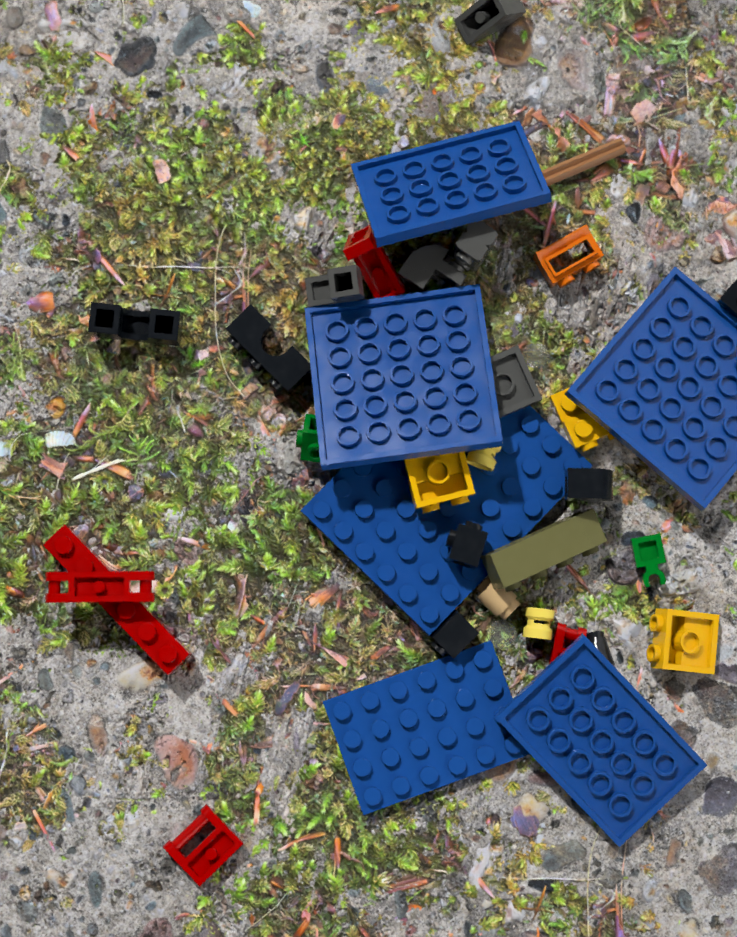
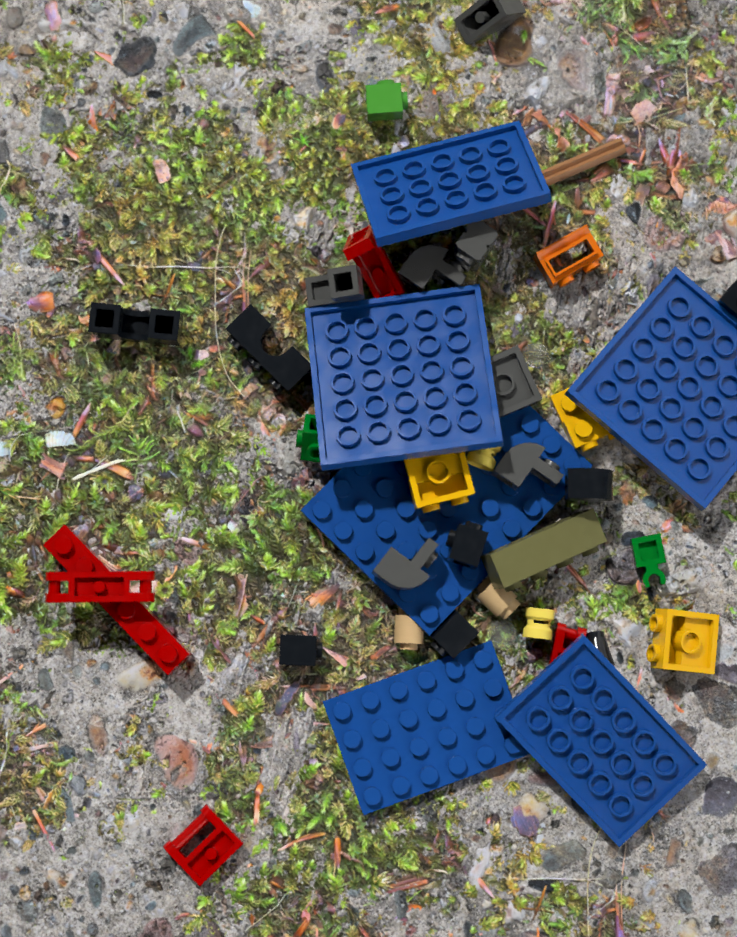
(299, 650): none -> black brick
(385, 101): none -> bright green brick
(405, 574): none -> dark grey brick
(407, 632): none -> tan brick
(525, 459): none -> dark grey brick

